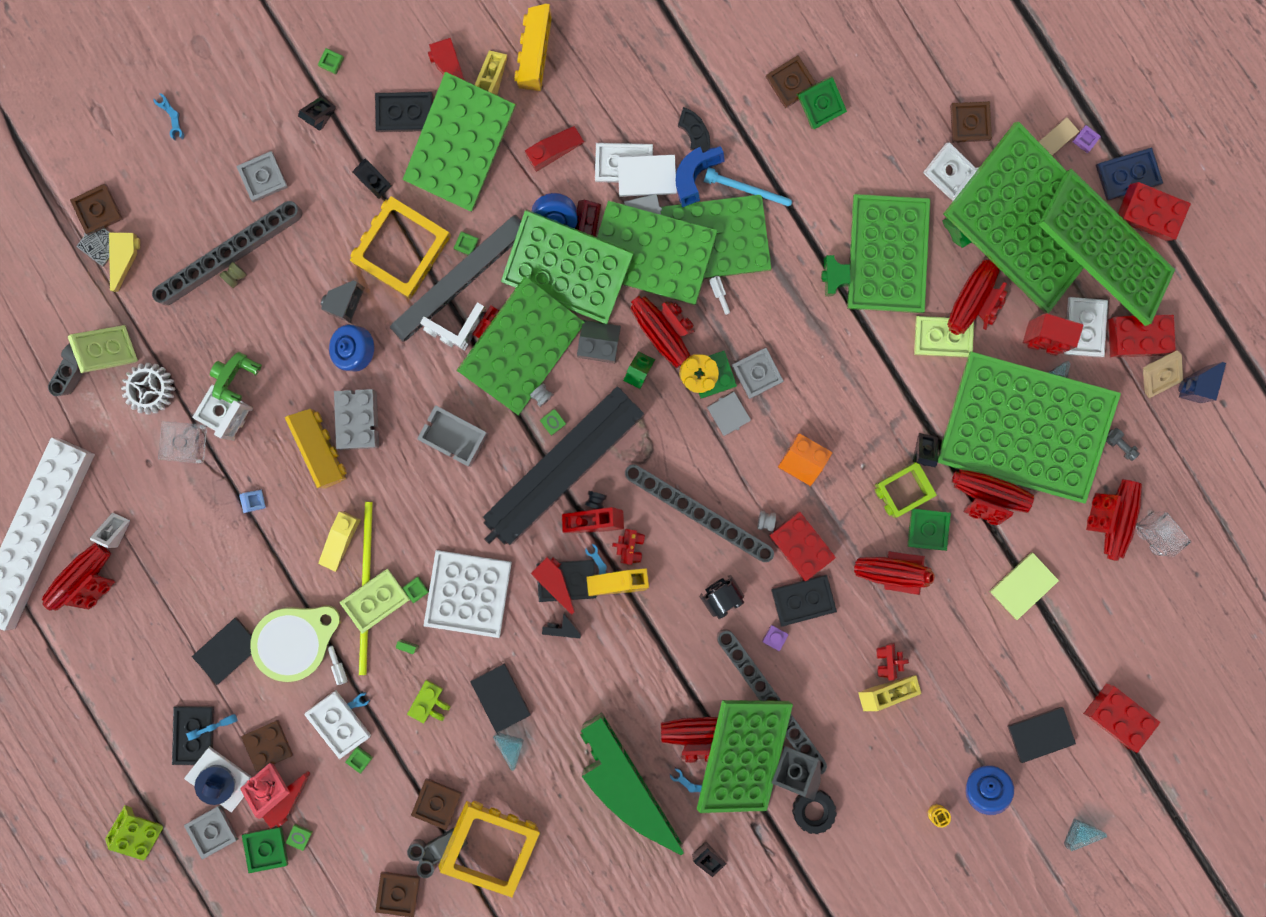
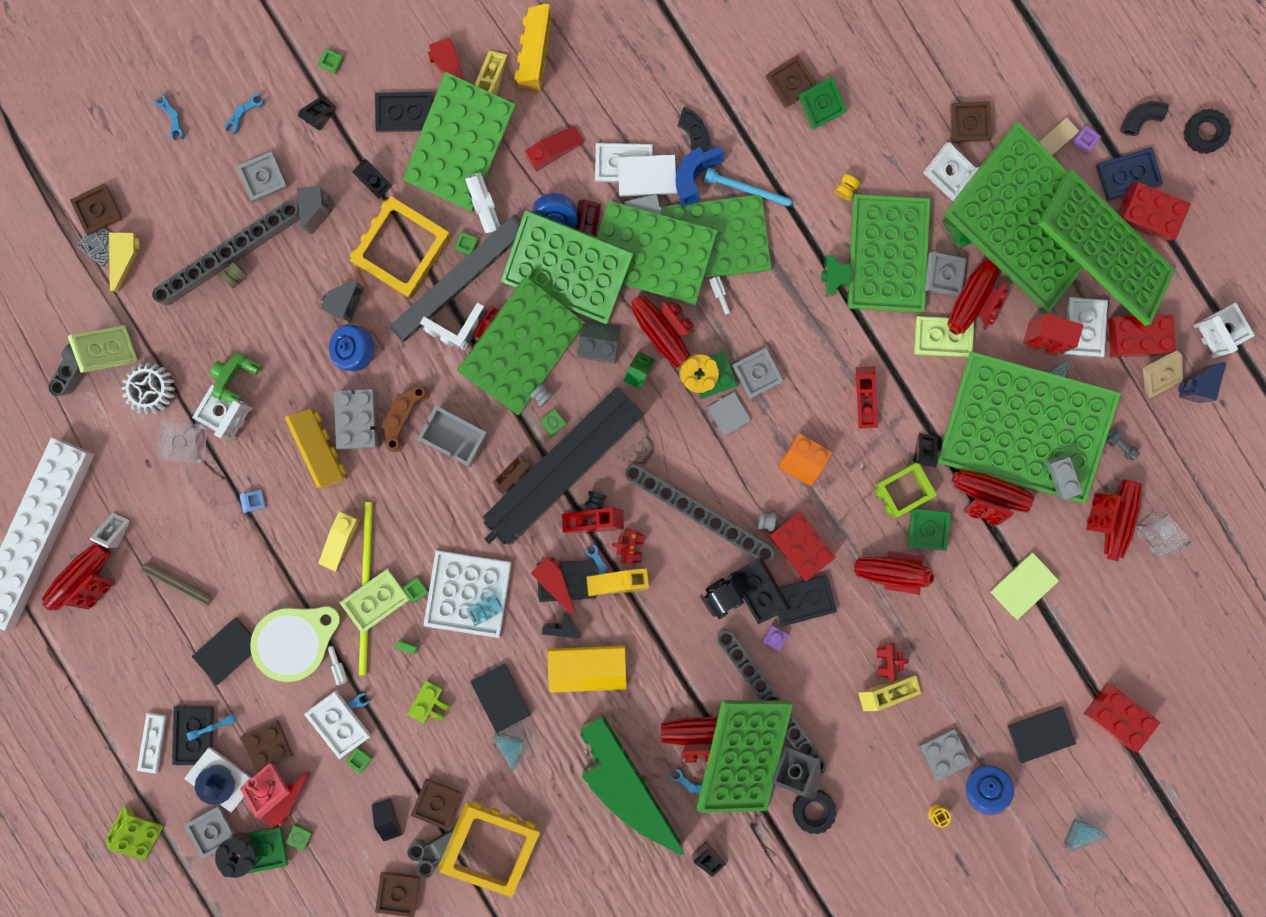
(152, 742): none -> white tile
(176, 584): none -> dark tan axle
(226, 855): none -> black brick
(240, 110): none -> dark azure piece
(313, 207): none -> dark grey slope
(385, 820): none -> black slope
(399, 414): none -> dark orange plate
(482, 202): none -> white piece
(484, 609): none -> clear light blue slope
(515, 469): none -> reddish brown plate
(587, 669): none -> yellow slope
(760, 591): none -> black tile
(847, 187): none -> yellow wheel
(866, 397): none -> red slope
(945, 274): none -> light grey plate
(945, 754): none -> light grey plate
(1064, 477): none -> light grey brick
(1140, 114): none -> black cylinder
(1217, 335): none -> white bracket
(1222, 131): none -> black tyre

